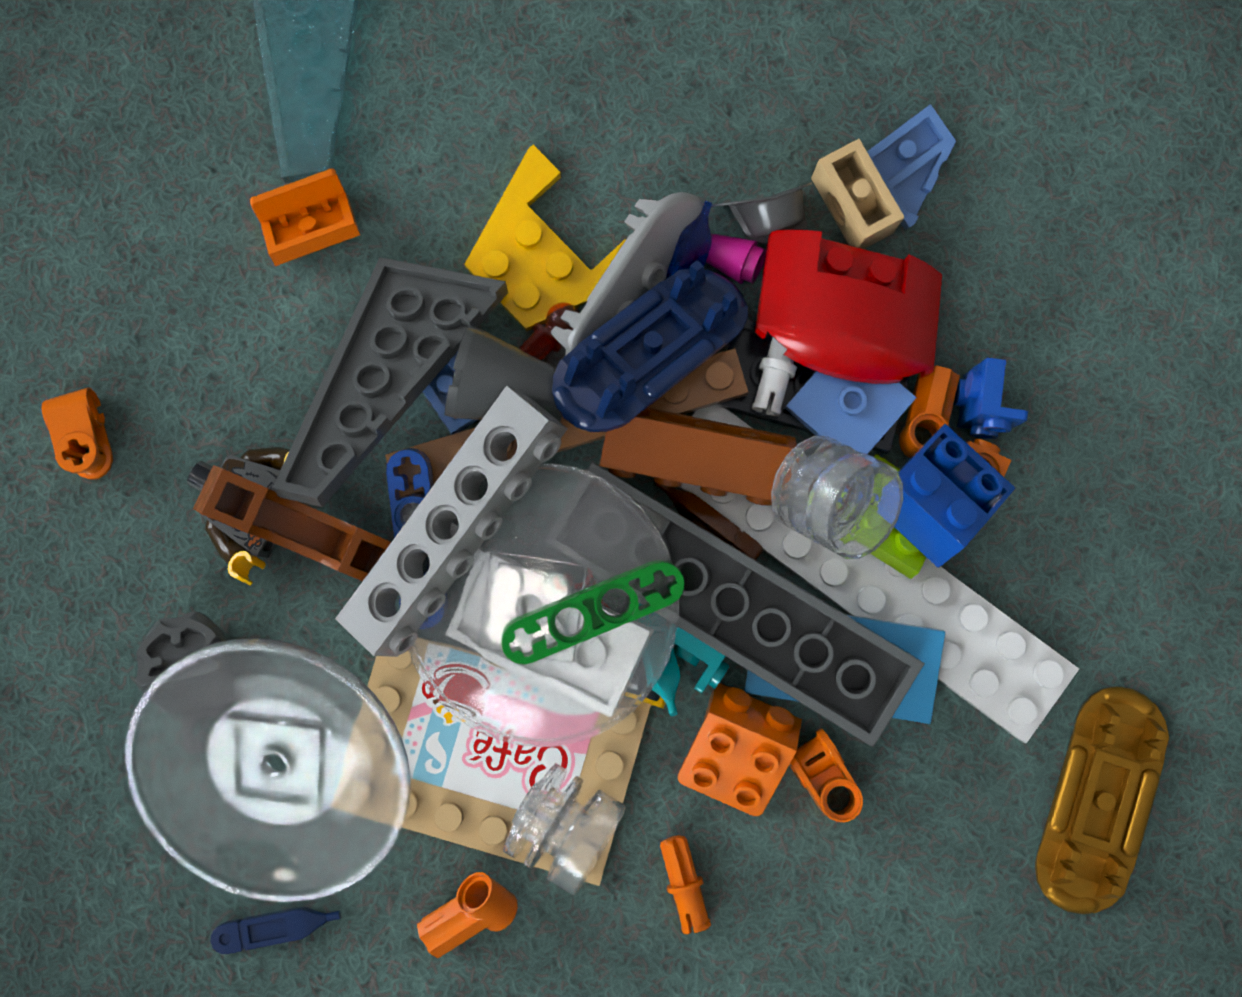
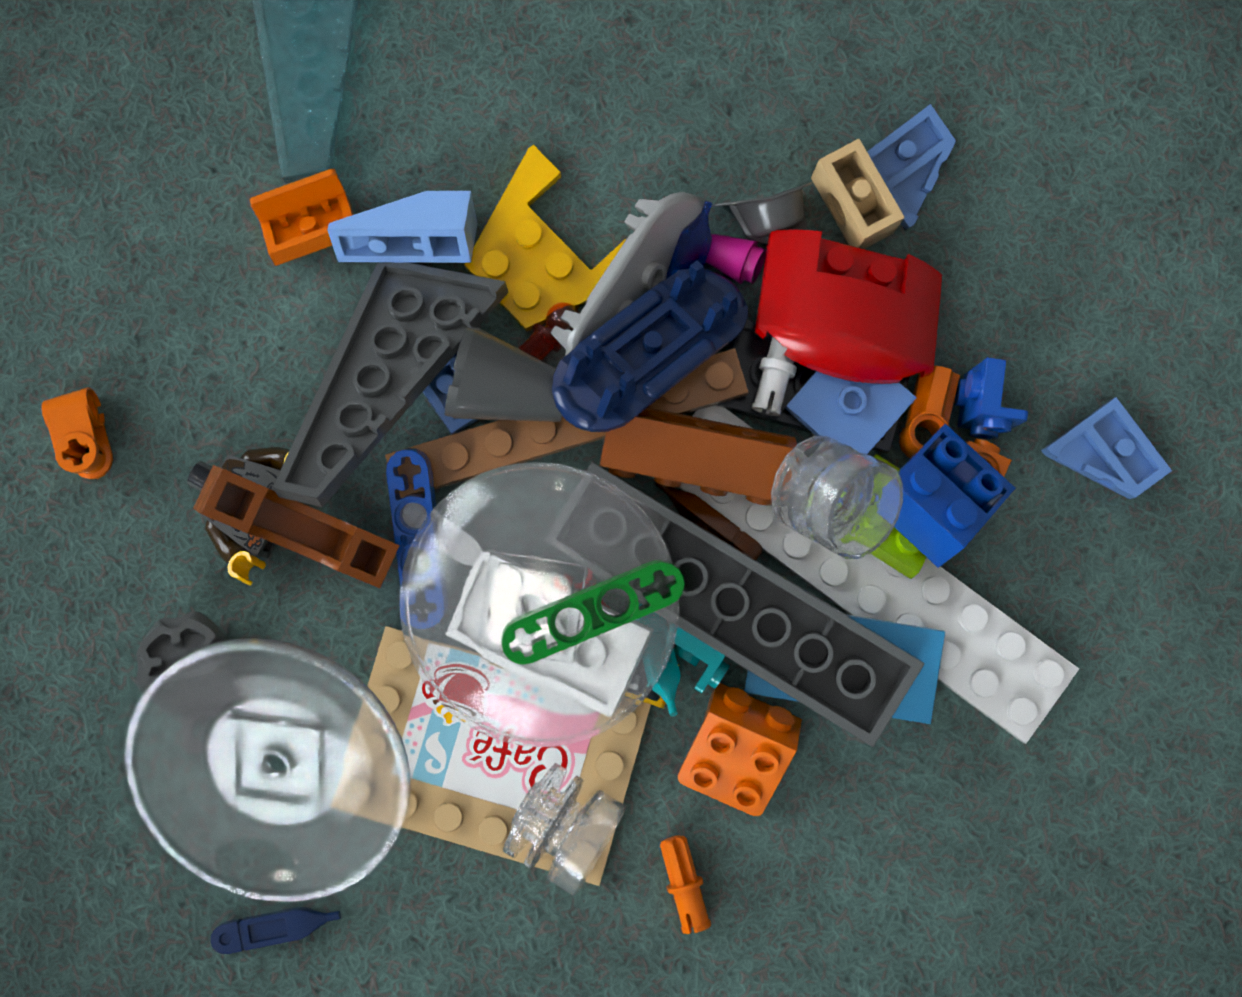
(371, 609): light grey brick -> none
(409, 230): none -> light blue slope
(477, 906): orange piece -> none
(824, 774): orange piece -> none
(1102, 801): pearl gold piece -> none
(1110, 451): none -> medium blue wing

